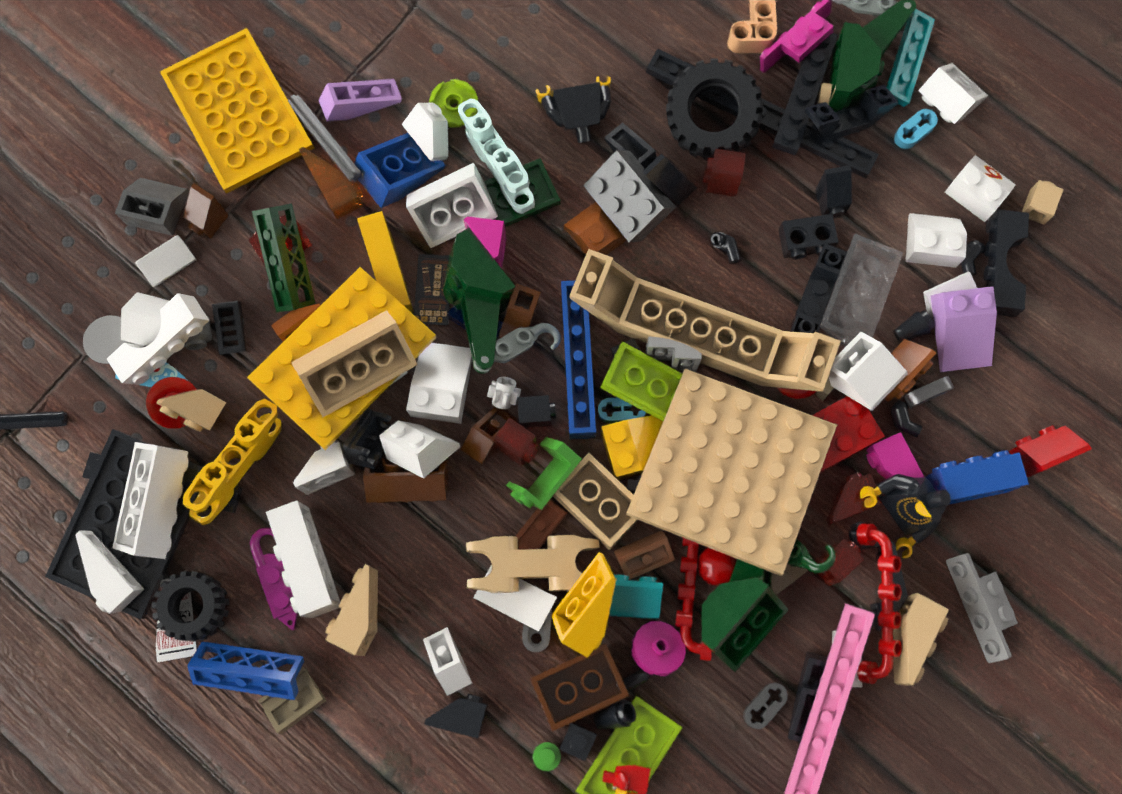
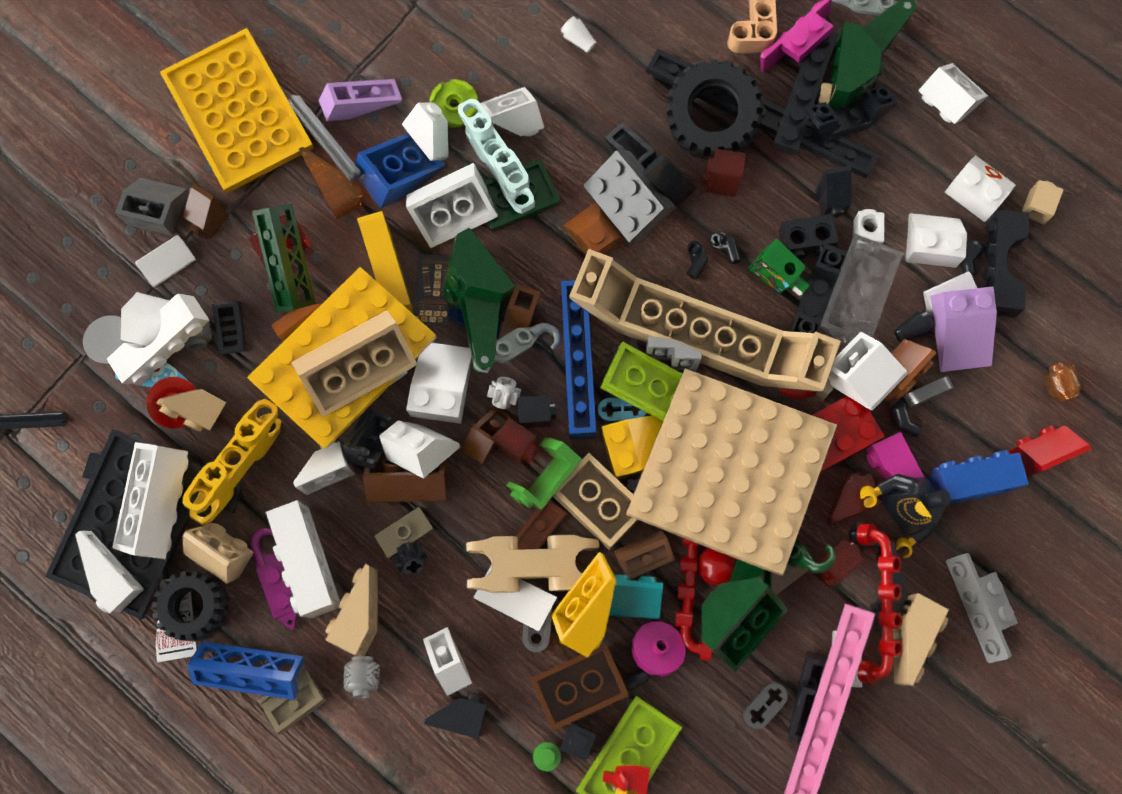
(217, 551): none -> tan slope
(361, 676): none -> light grey head
(407, 529): none -> dark tan plate
(410, 558): none -> black gear
(490, 234): dark pink slope -> none
(515, 112): none -> white slope
(577, 33): none -> white cone
(578, 107): black torso -> none
(618, 715): black cone -> none
(698, 257): none -> black arm
(779, 268): none -> green torso
(872, 219): none -> white brick
(910, 57): teal plate -> none
(918, 132): medium azure beam -> none
(1063, 381): none -> clear orange head

